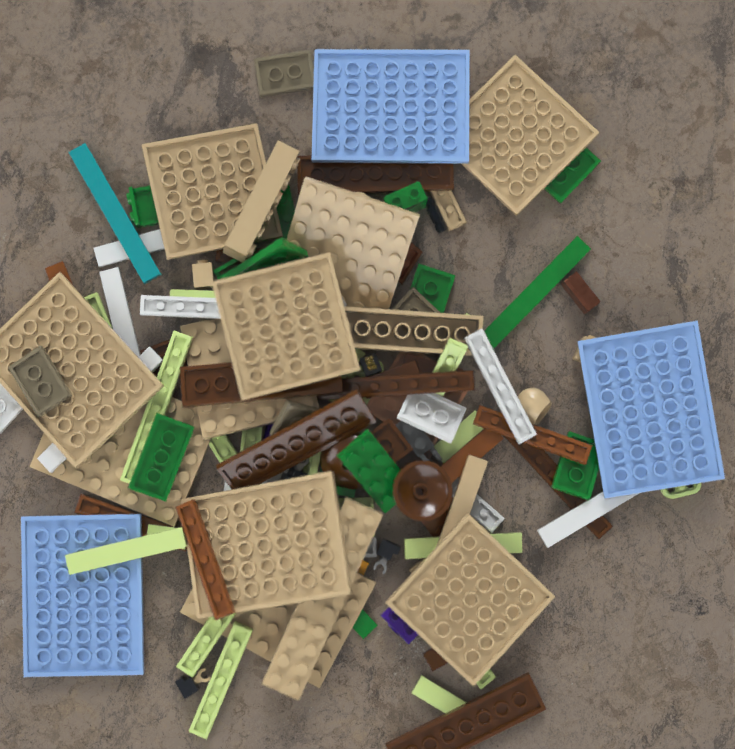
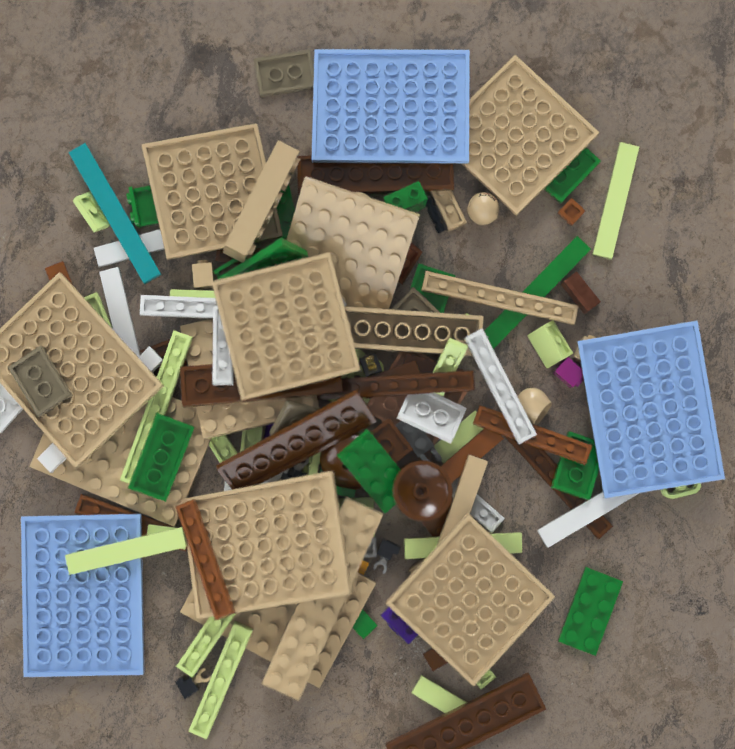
(91, 211): none -> yellowish green plate
(222, 364): none -> white tile
(483, 208): none -> tan helmet
(500, 298): none -> tan tile
(550, 344): none -> yellowish green panel
(569, 373): none -> magenta brick
(571, 211): none -> dark orange plate
(590, 611): none -> green plate
(615, 200): none -> yellowish green tile

